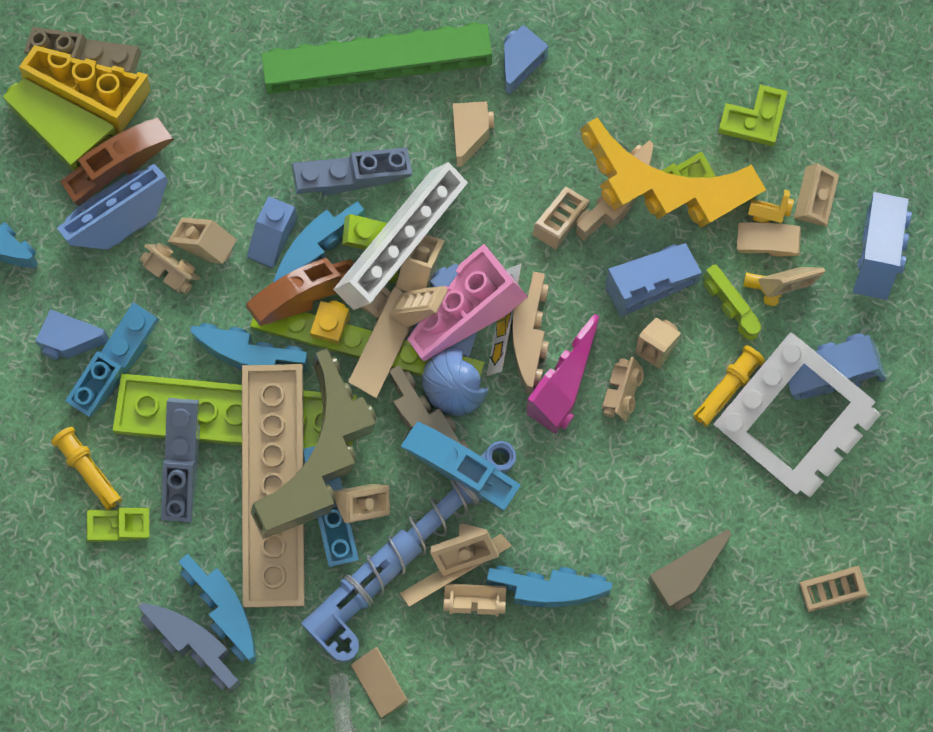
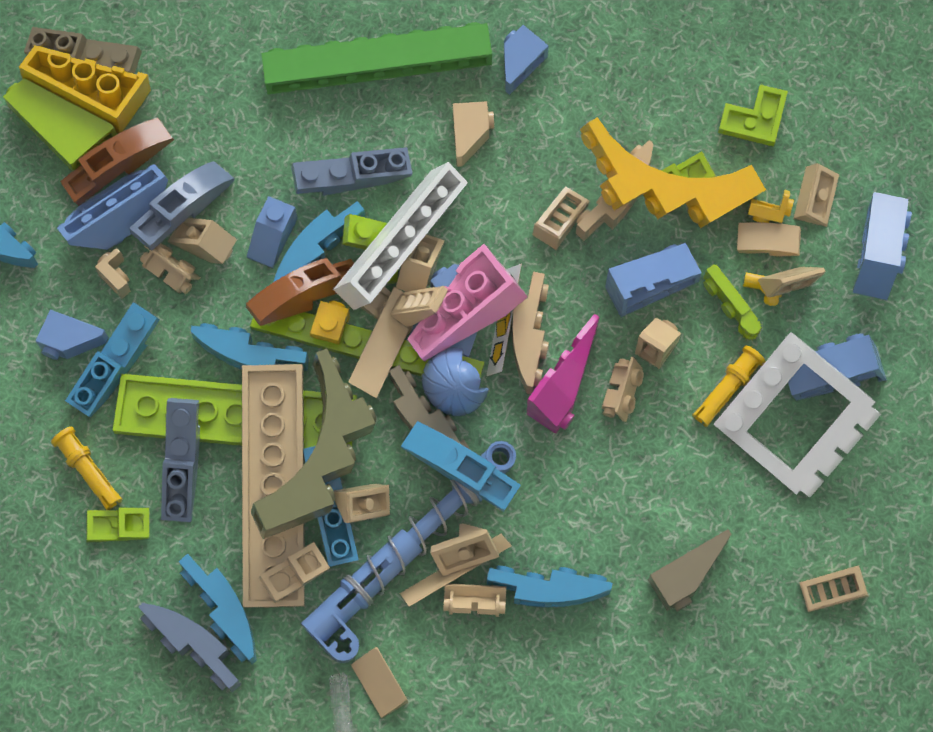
(114, 278): none -> tan bracket
(179, 201): none -> sand blue slope
(294, 572): none -> tan slope

